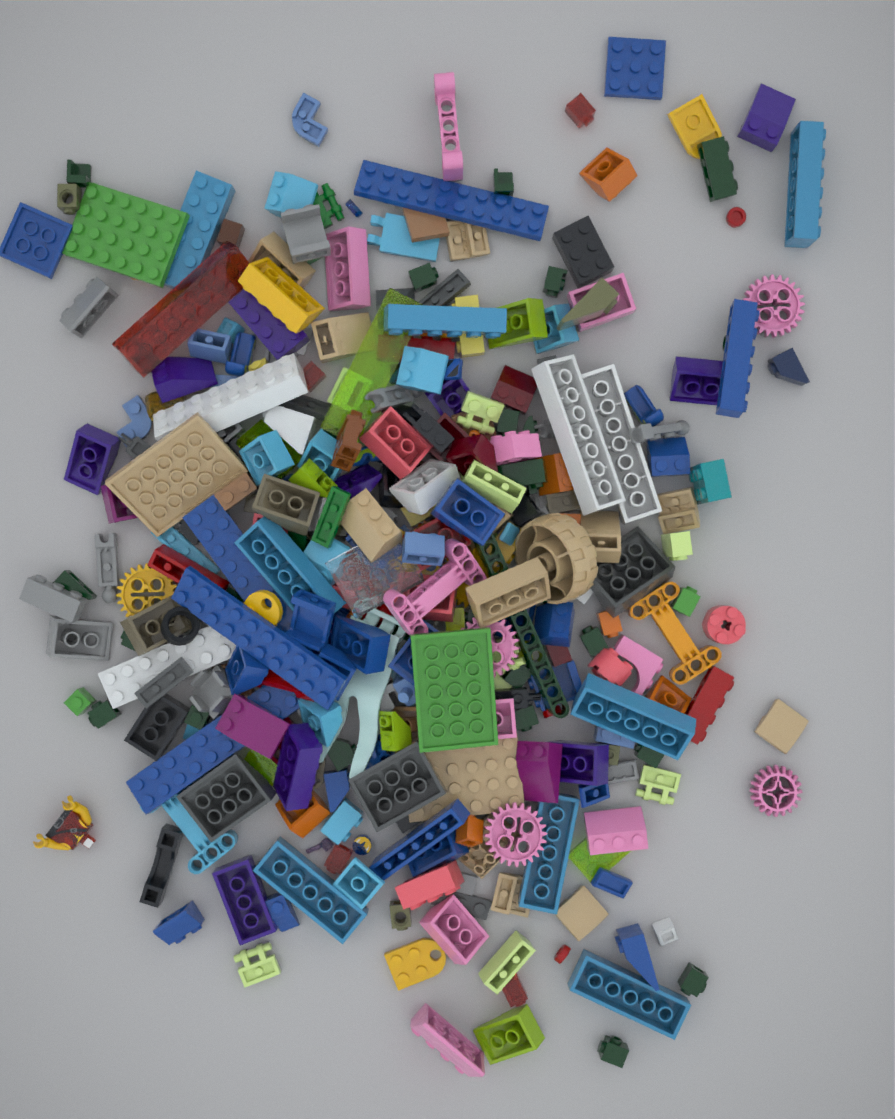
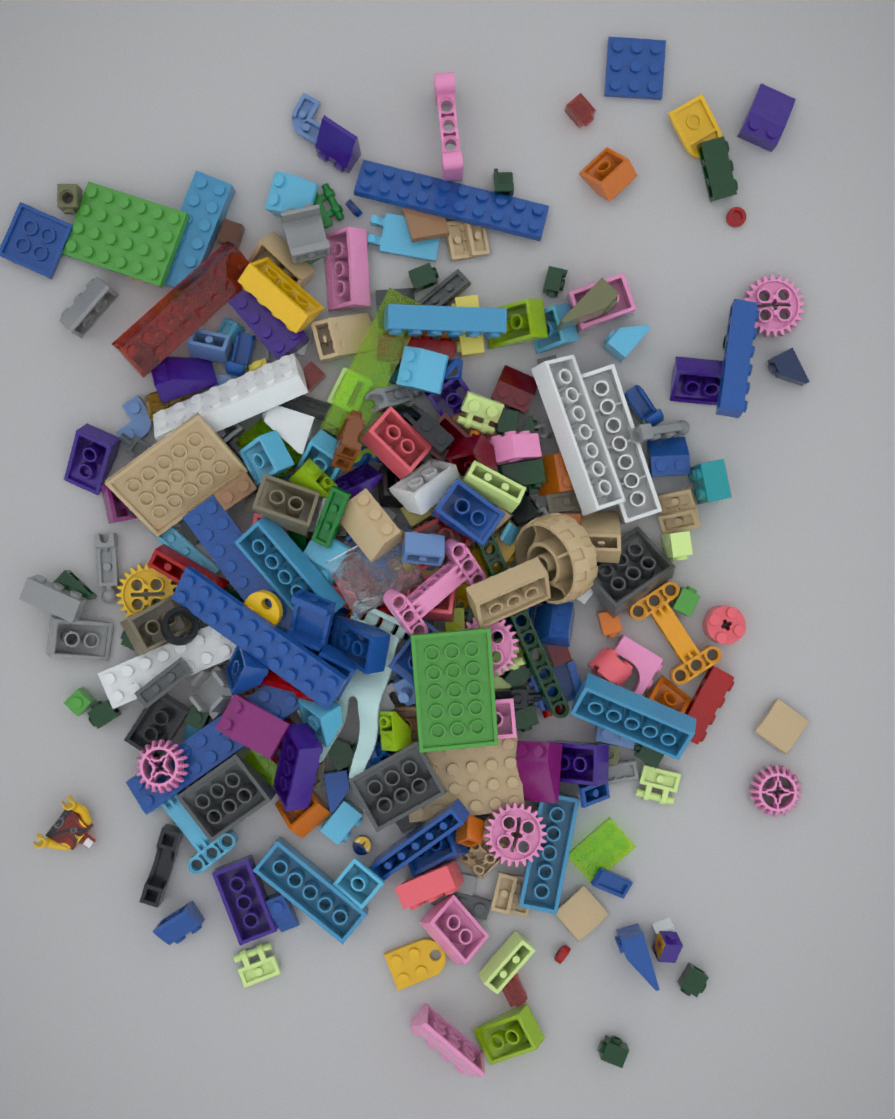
(78, 174): dark green panel -> none
(148, 758): none -> bright pink gear
(326, 844): clear purple hand -> none
(337, 145): none -> dark purple slope
(338, 858): clear red brick -> none
(400, 924): olive brick -> none
(583, 252): black brick -> none
(593, 640): dark green brick -> none
(615, 830): bright pink slope -> none
(624, 340): none -> medium azure slope
(628, 994): dark azure brick -> none
(667, 946): none -> dark purple brick
(805, 184): dark azure brick -> none

